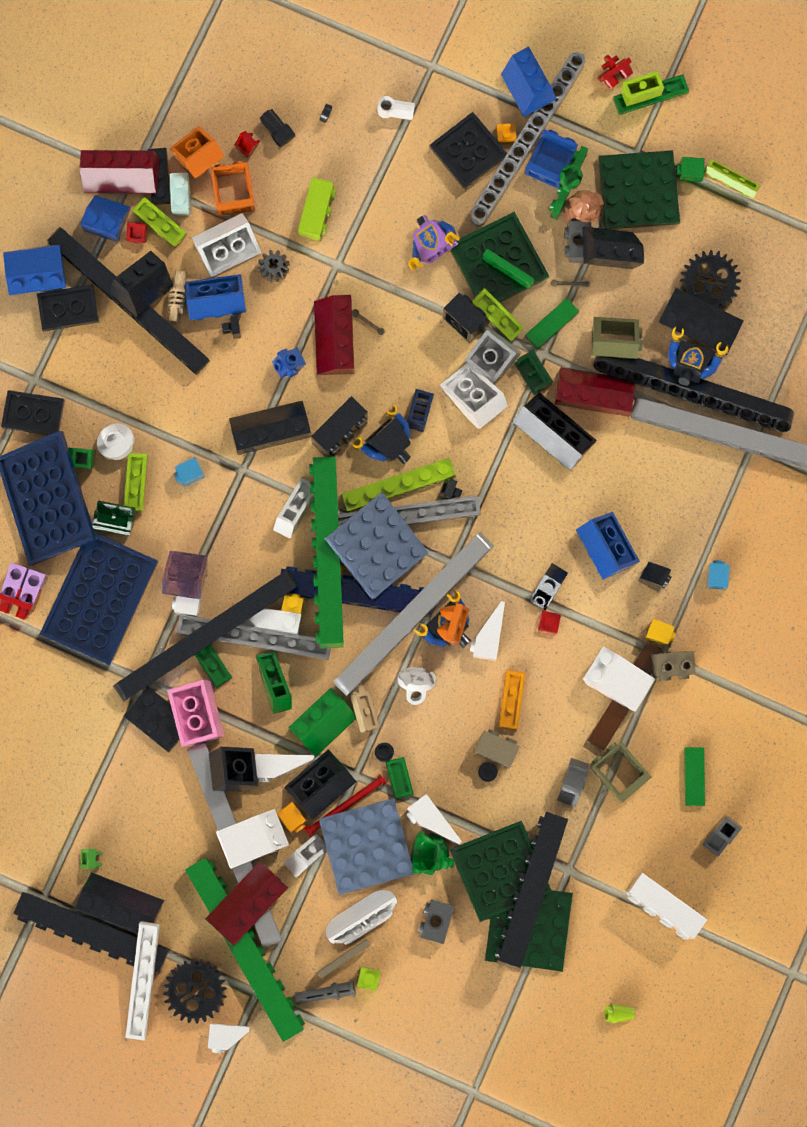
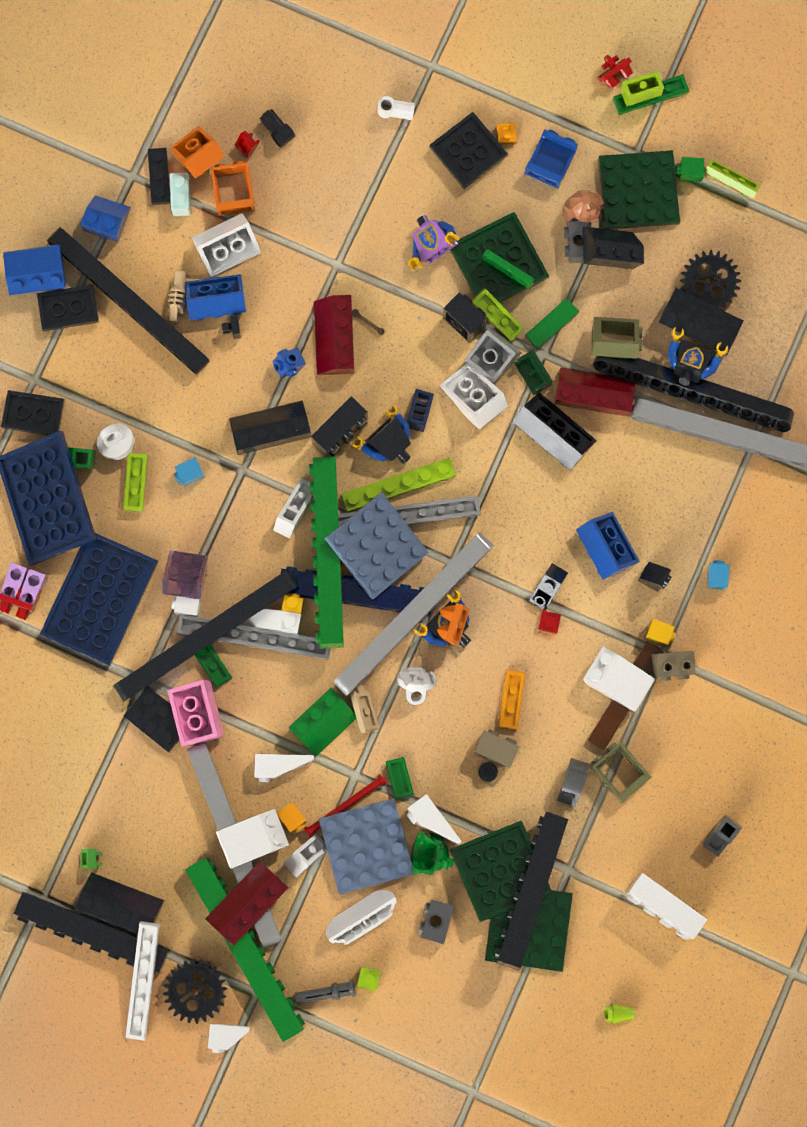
(114, 518): dark green hinge -> none
(119, 171): dark red slope -> none
(136, 232): red plate -> none
(142, 283): black slope -> none
(159, 222): lime plate -> none
(233, 769): black brick -> none
(266, 269): dark grey gear -> none
(274, 682): green slope -> none
(317, 209): lime brick -> none
(320, 784): black slope -> none
(326, 113): black tile -> none
(343, 958): dark tan tile -> none
(384, 752): black plate -> none
(449, 490): black tile -> none
(488, 638): white slope -> none
(523, 146): light grey beam -> none
(527, 82): blue slope -> none
(554, 283): clear smoke hinge -> none
(570, 179): green plate -> none
(694, 776): green tile -> none

